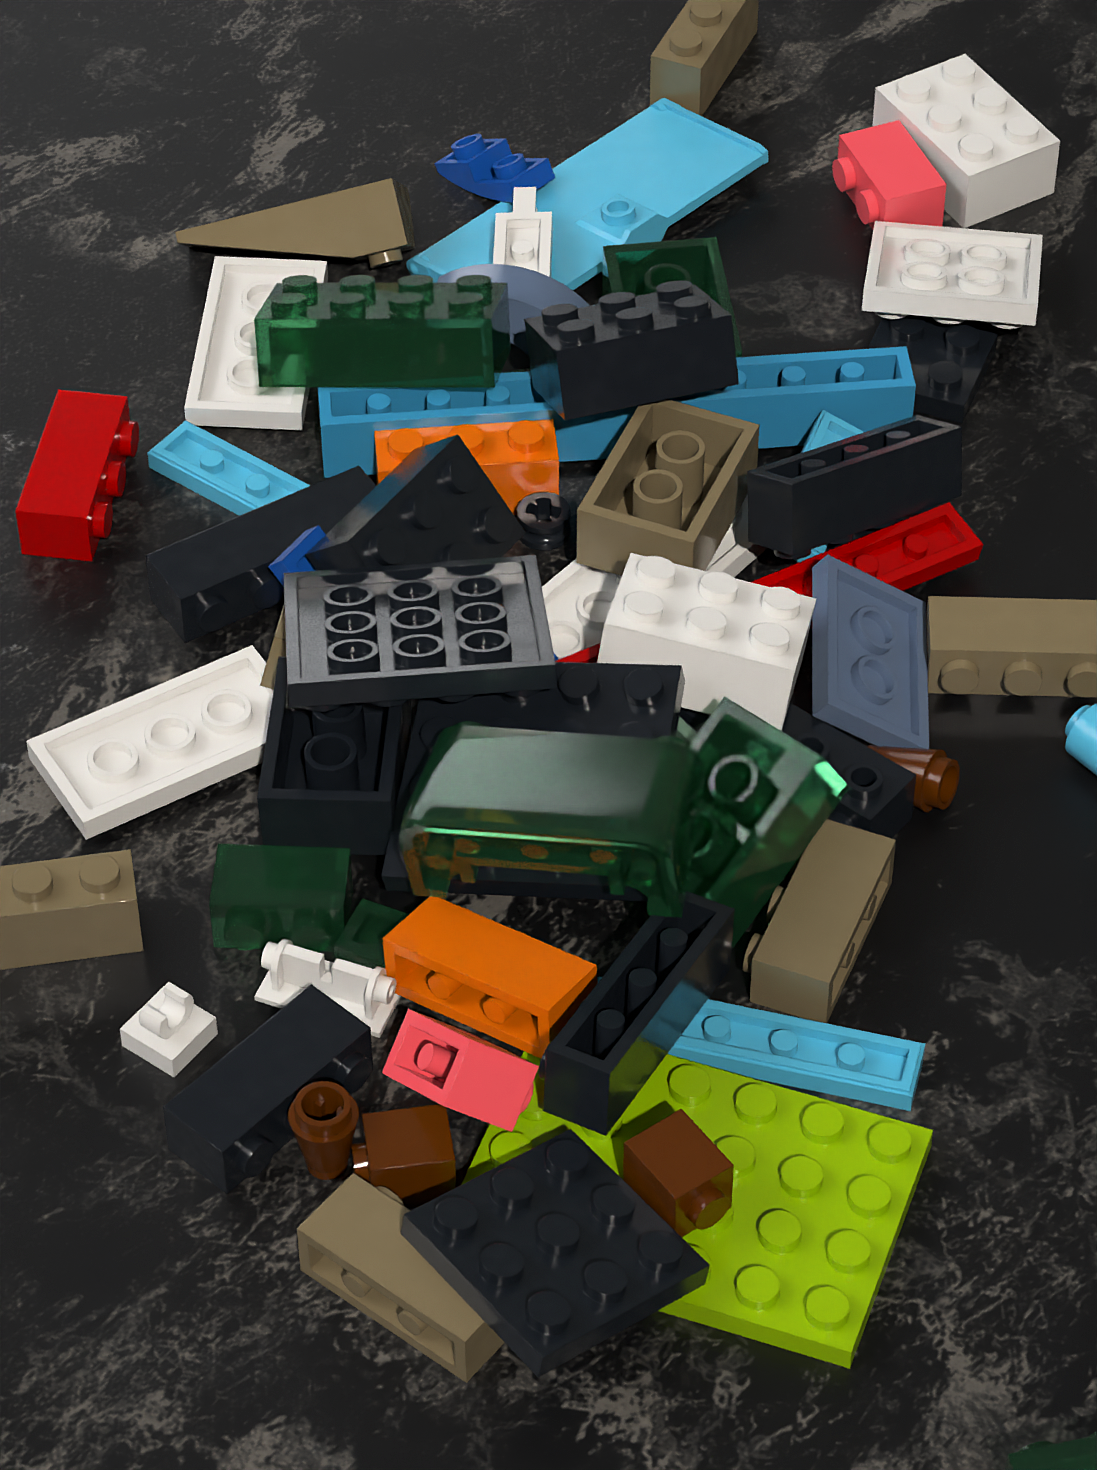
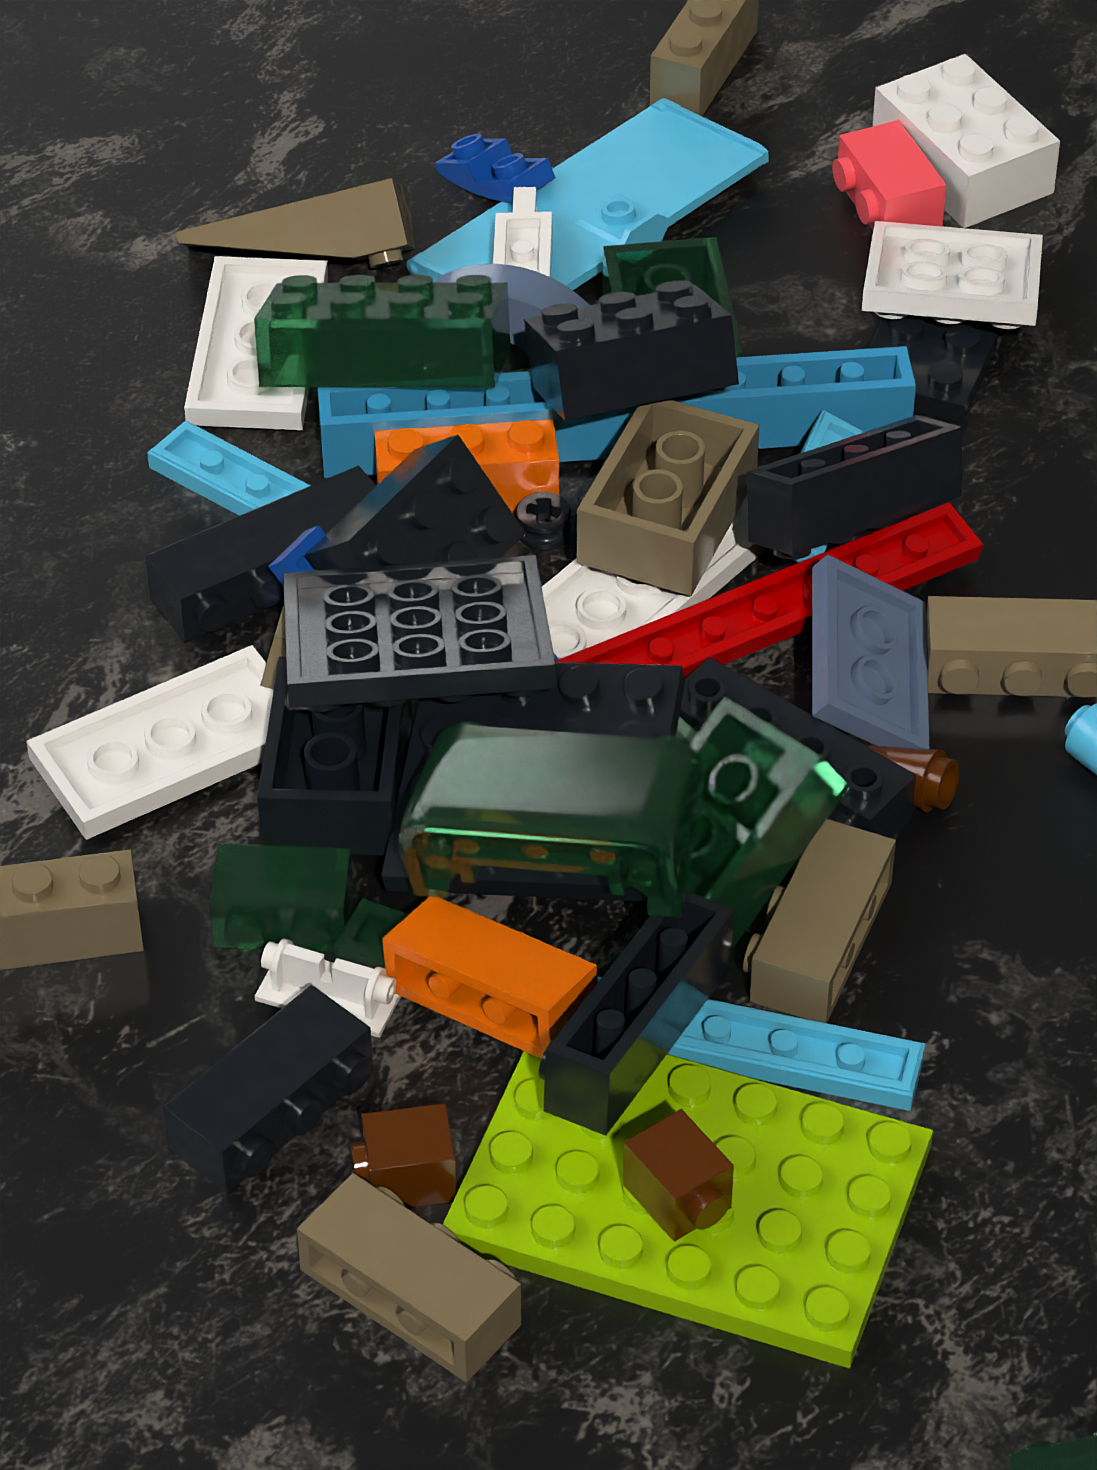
(76, 475): red brick -> none
(169, 1030): white tile -> none
(324, 1127): reddish brown cone -> none
(461, 1070): coral brick -> none
(554, 1251): black plate -> none
(722, 630): white brick -> none

